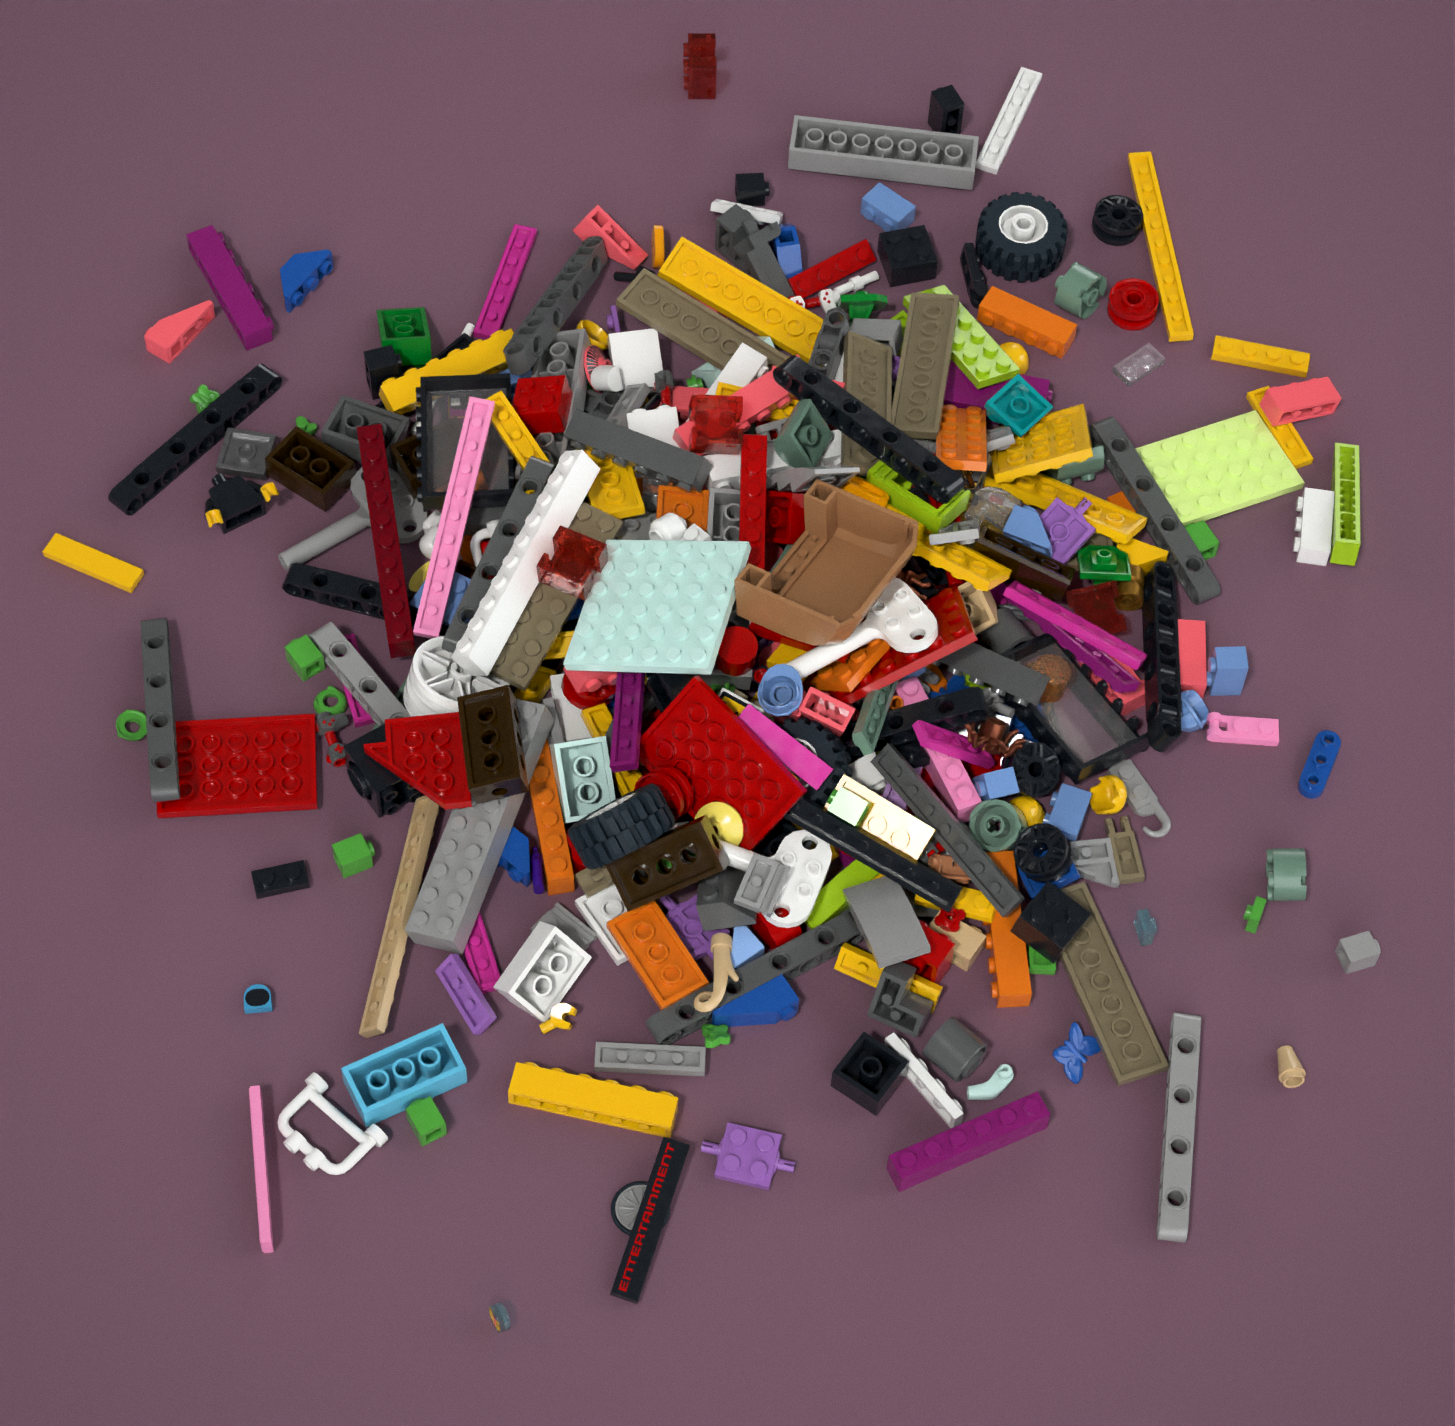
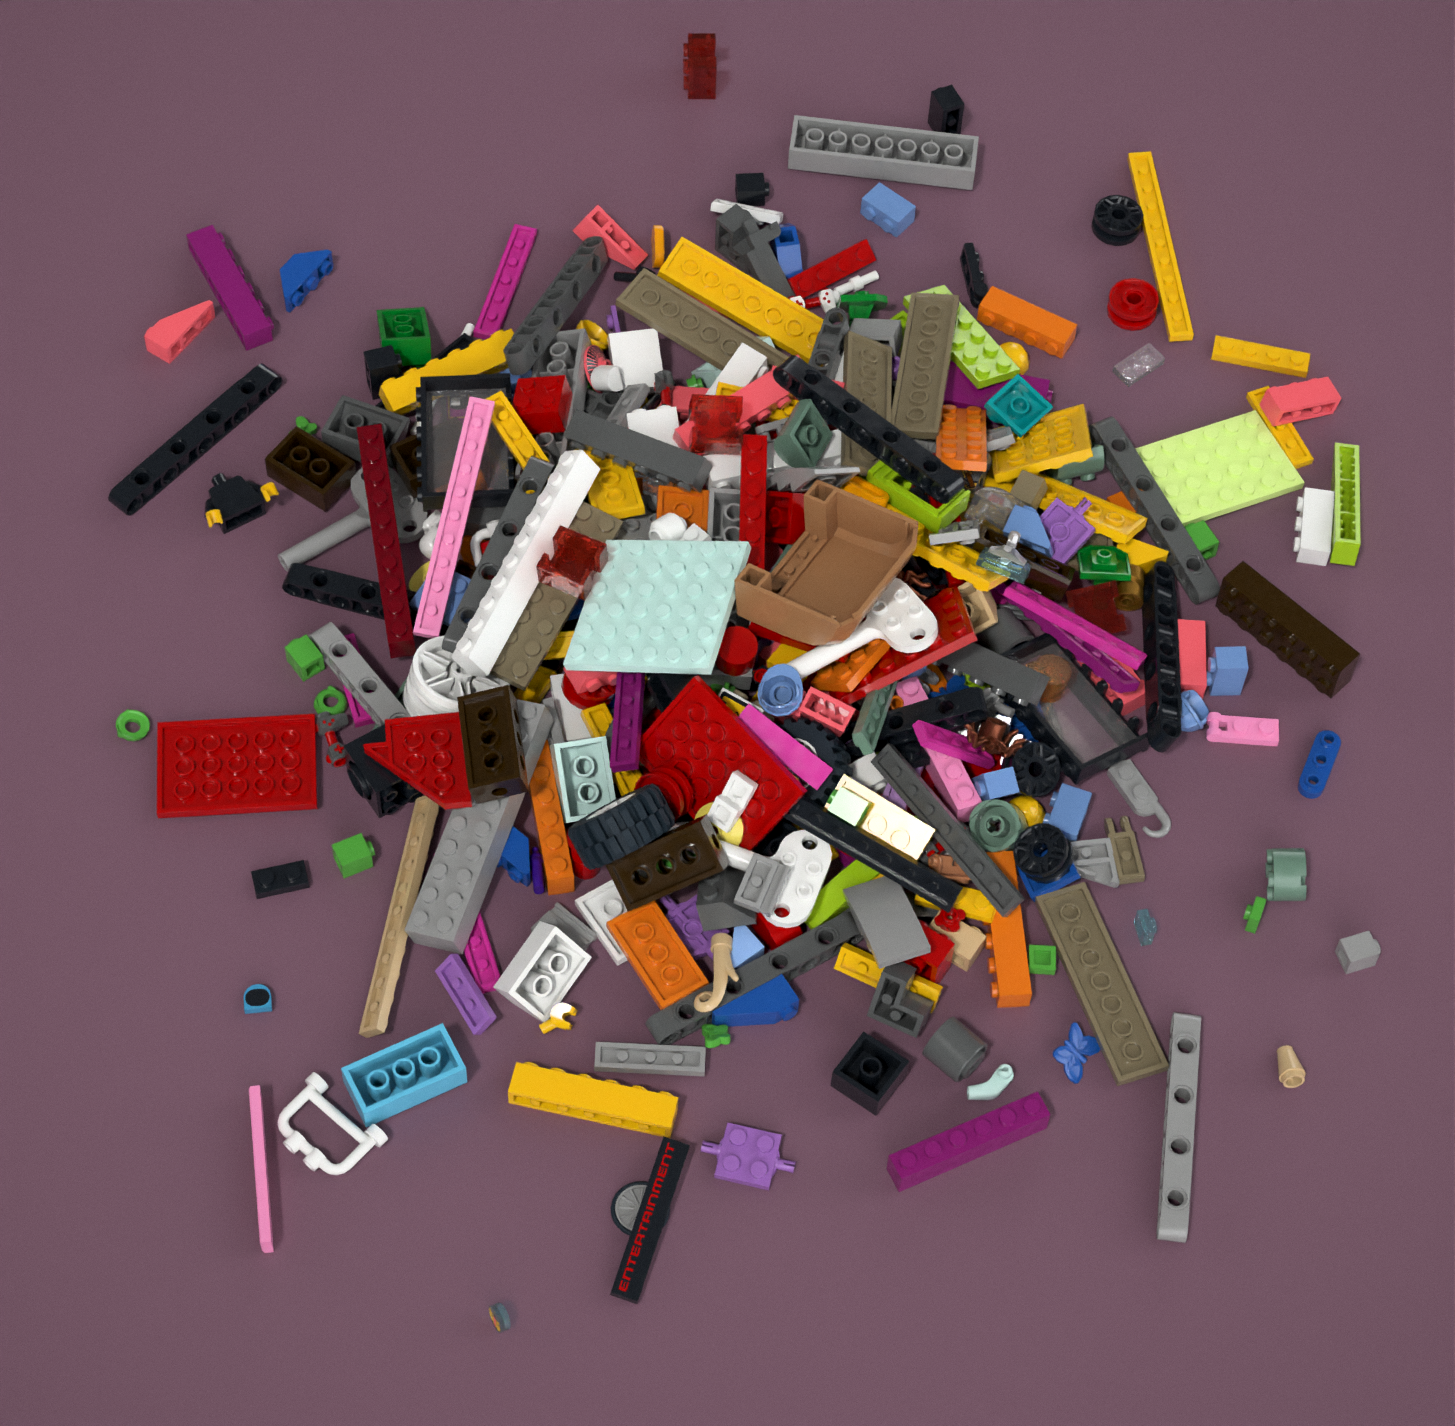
(93, 562): yellow tile -> none
(160, 710): dark grey beam -> none
(203, 397): bright green piece -> none
(245, 453): flat silver plate -> none
(425, 1120): bright green brick -> none
(594, 880): dark tan hips -> none
(732, 802): none -> white slope
(907, 256): black brick -> none
(930, 1088): white plate -> none
(1006, 560): none -> clear light blue piece
(1008, 120): white tile -> none
(1021, 237): black wheel -> none
(1029, 489): none -> dark tan brick
(1050, 922): black brick -> none
(1079, 290): sand green brick -> none
(1108, 795): yellow hair -> none
(1287, 629): none -> dark brown brick

